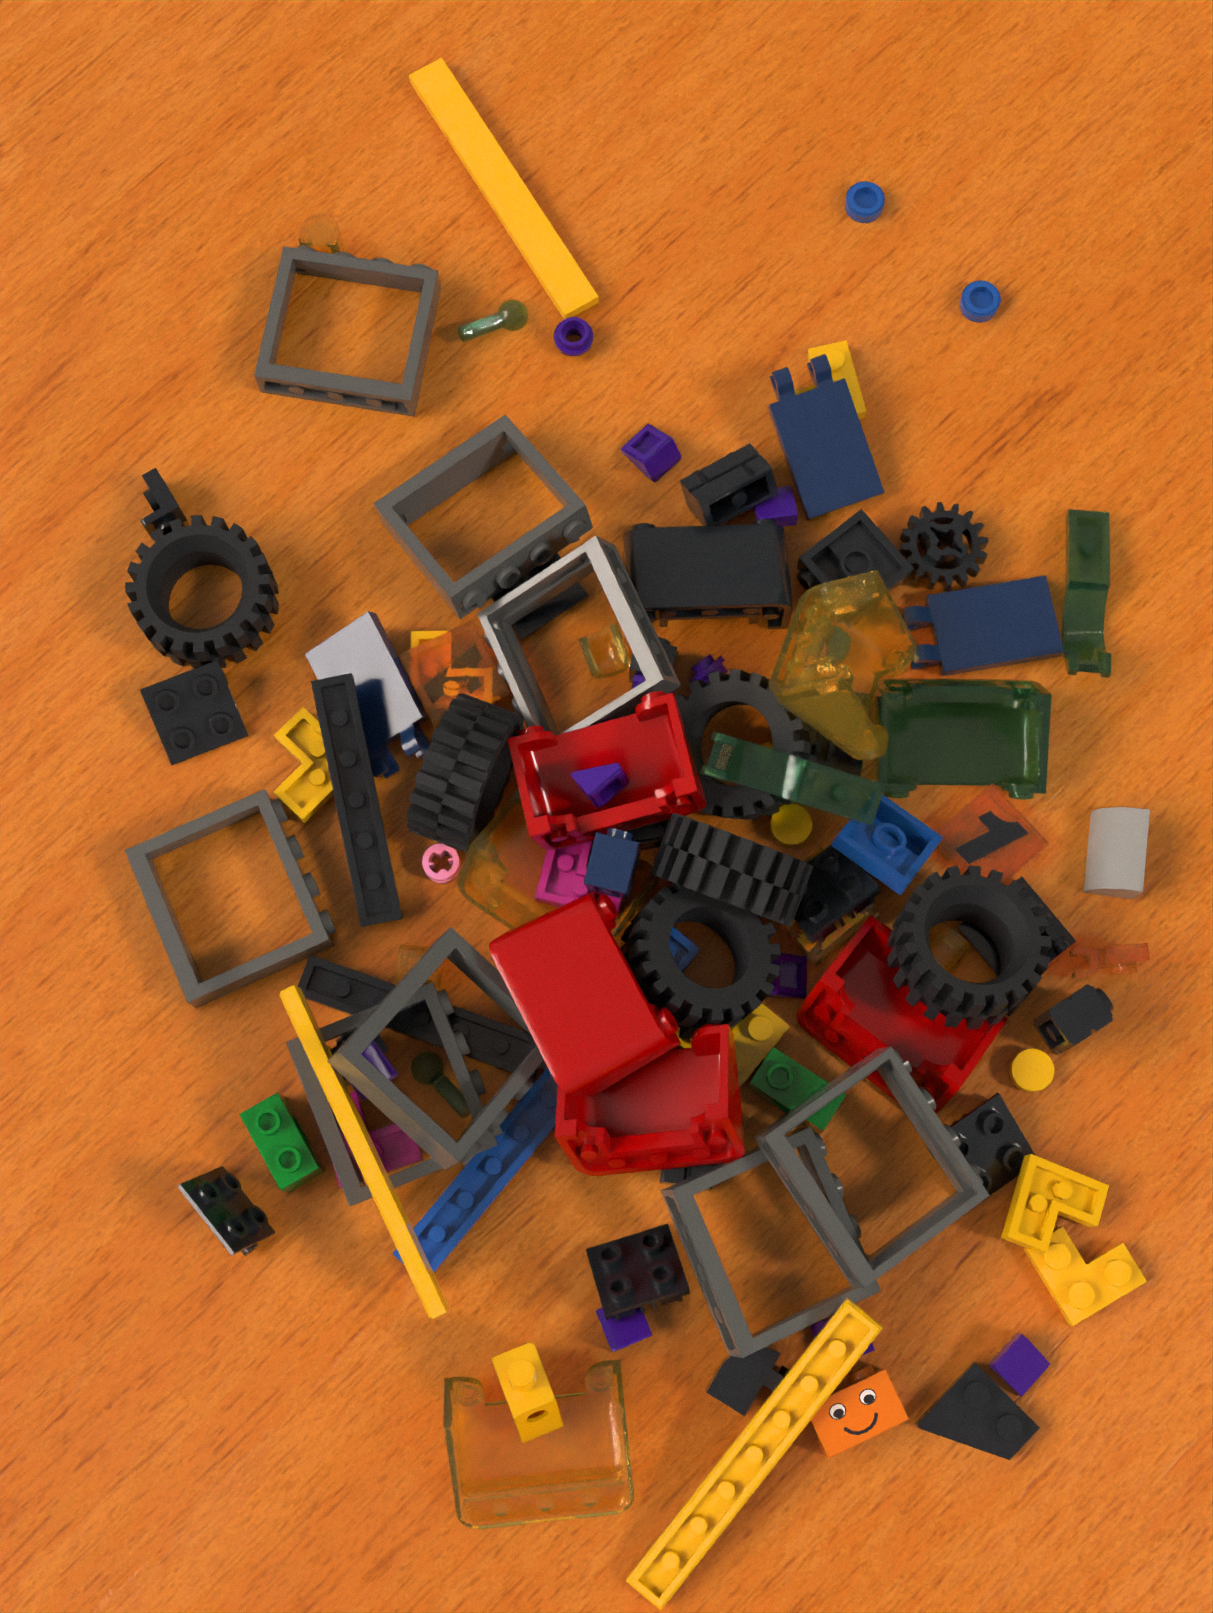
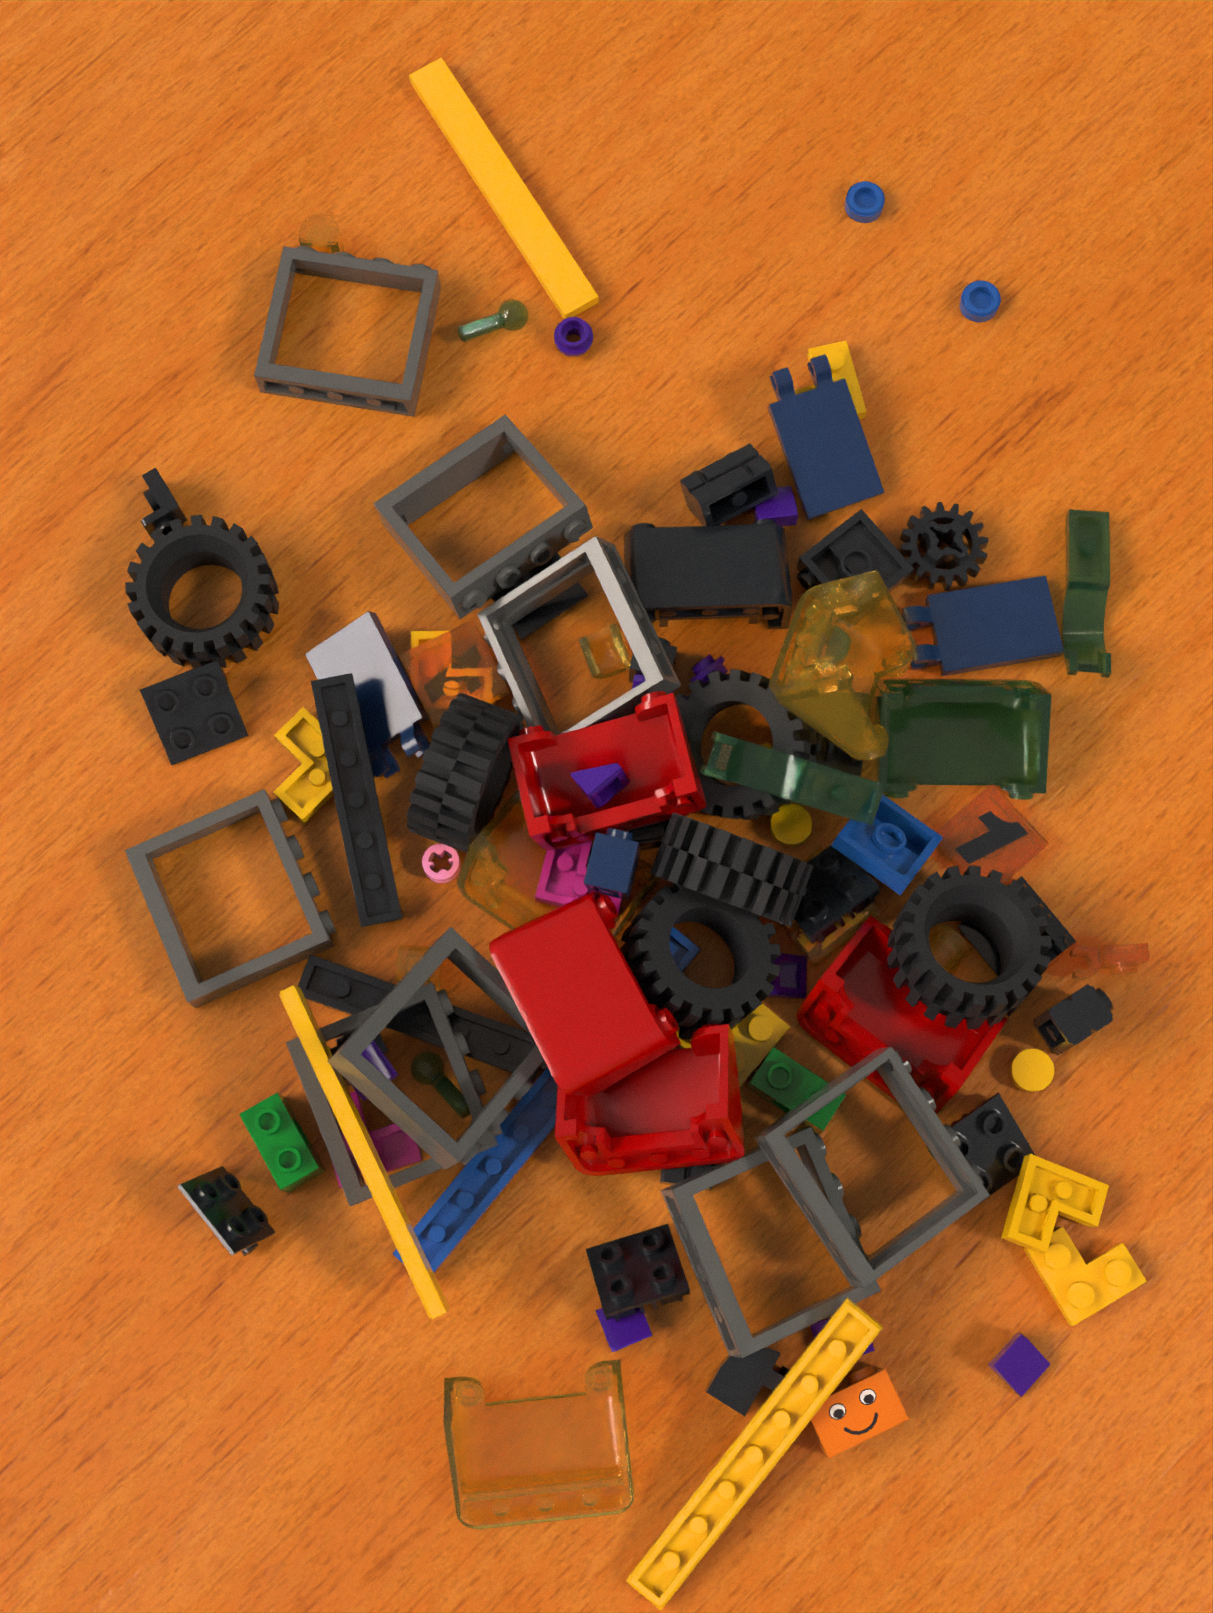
(527, 1391): yellow torso -> none
(652, 452): dark purple slope -> none
(979, 1415): black wing -> none
(1117, 852): light grey brick -> none

